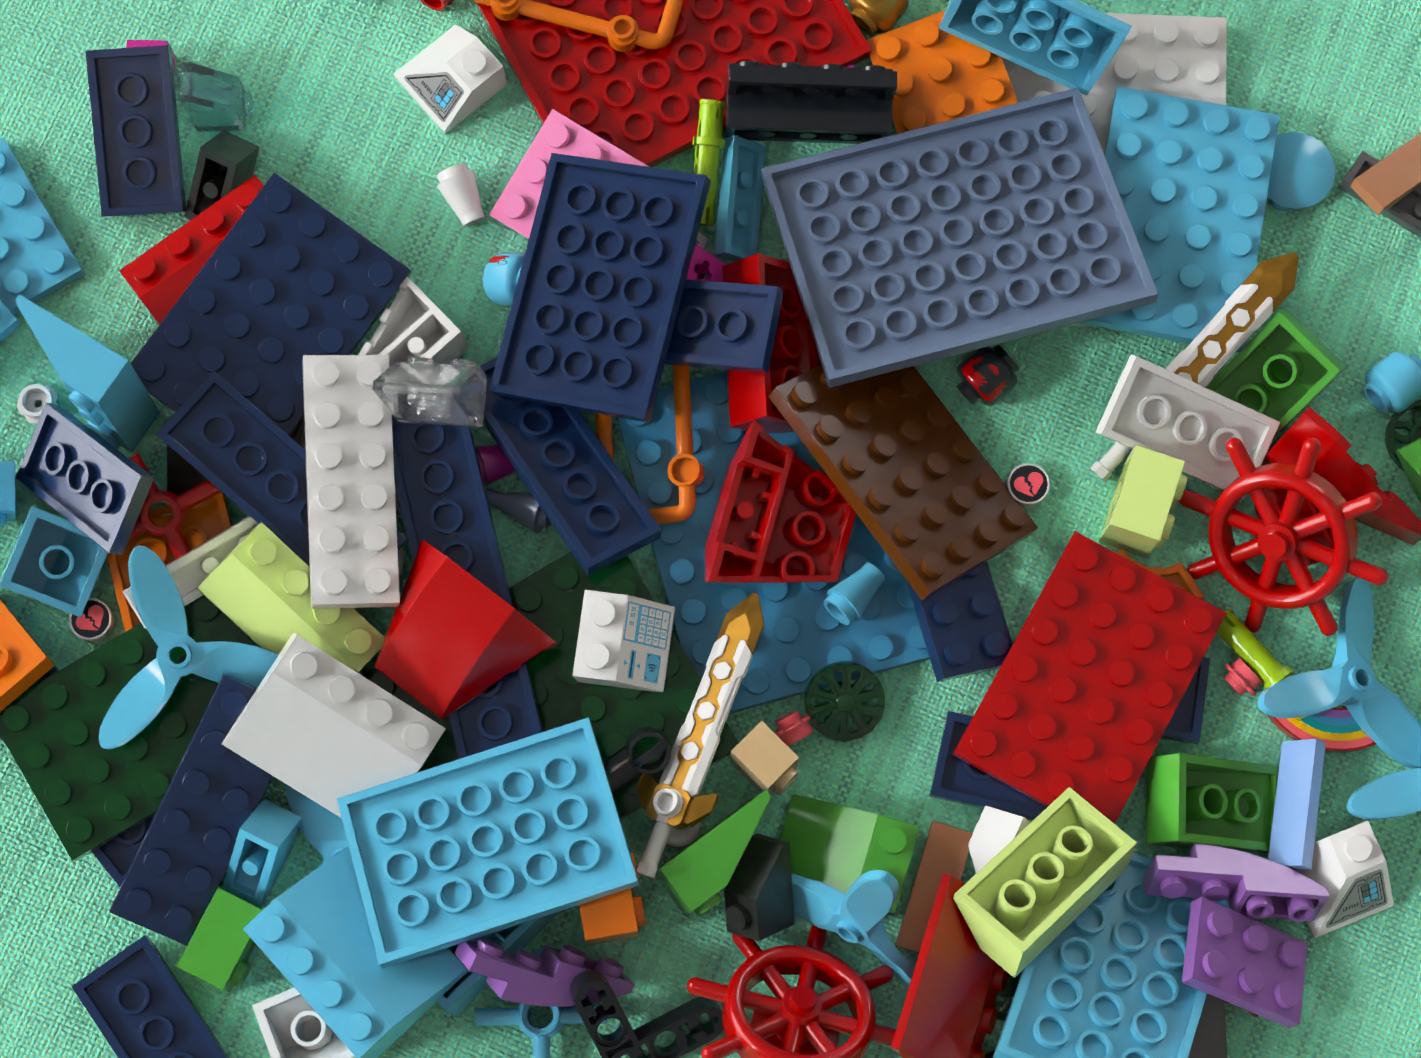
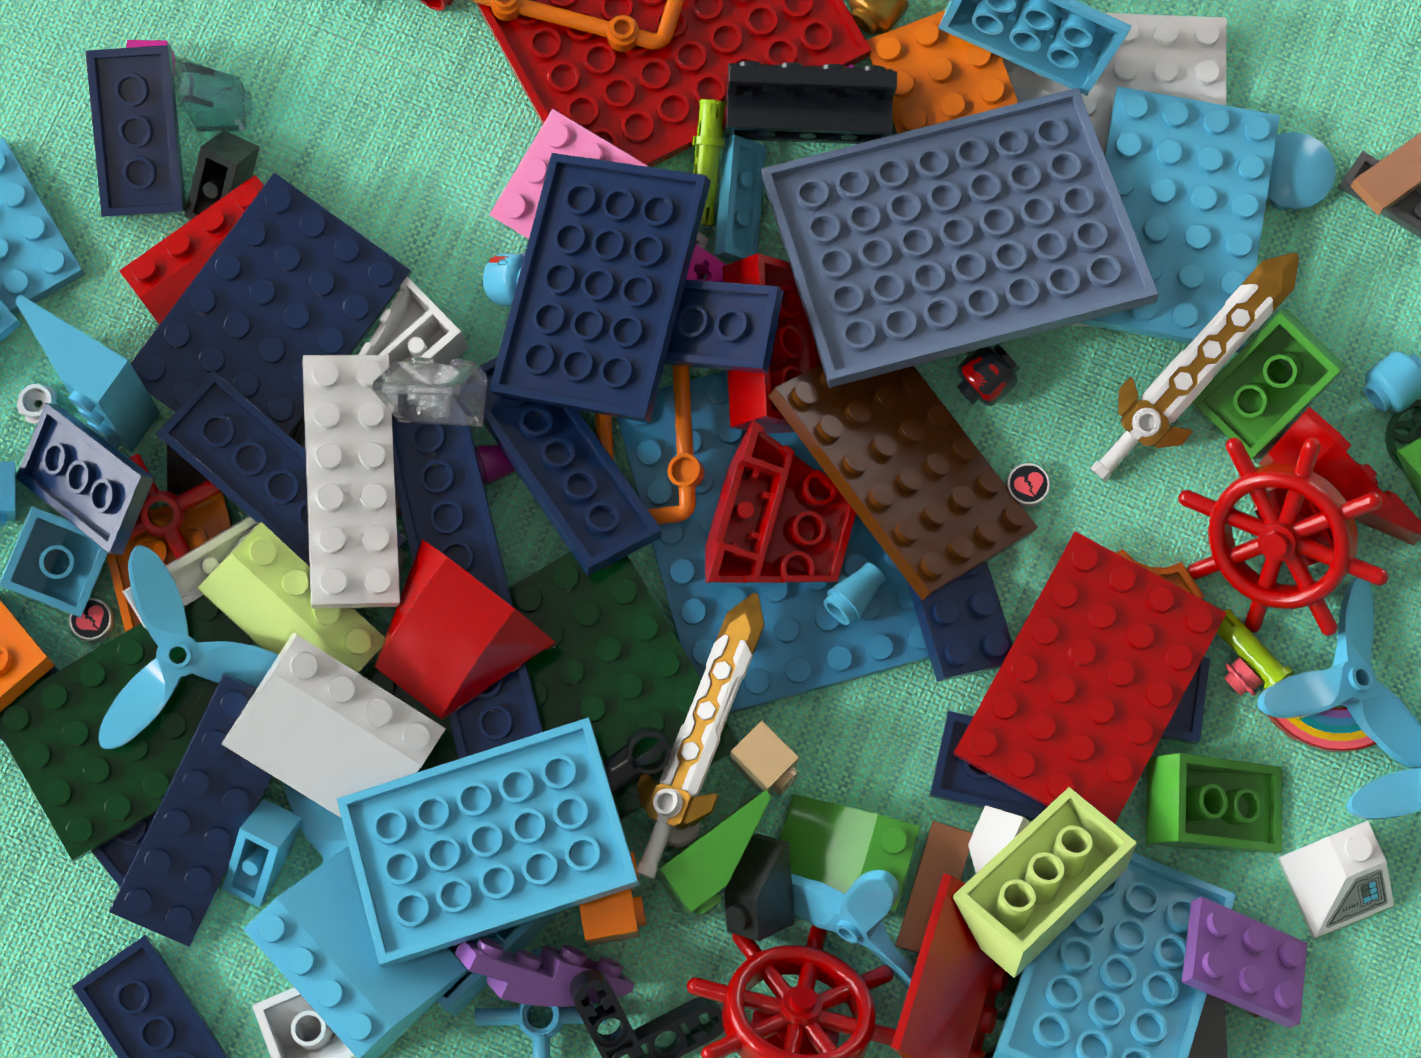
(219, 944): bright green brick -> none
(452, 77): white slope -> none
(461, 192): white cone -> none
(520, 507): sand blue cone -> none
(623, 641): white slope -> none
(793, 727): coral plate -> none
(844, 701): dark green wheel -> none
(1142, 502): yellowish green brick -> none
(1183, 422): white plate -> none
(1243, 879): medium lavender slope -> none
(1297, 803): light blue tile -> none

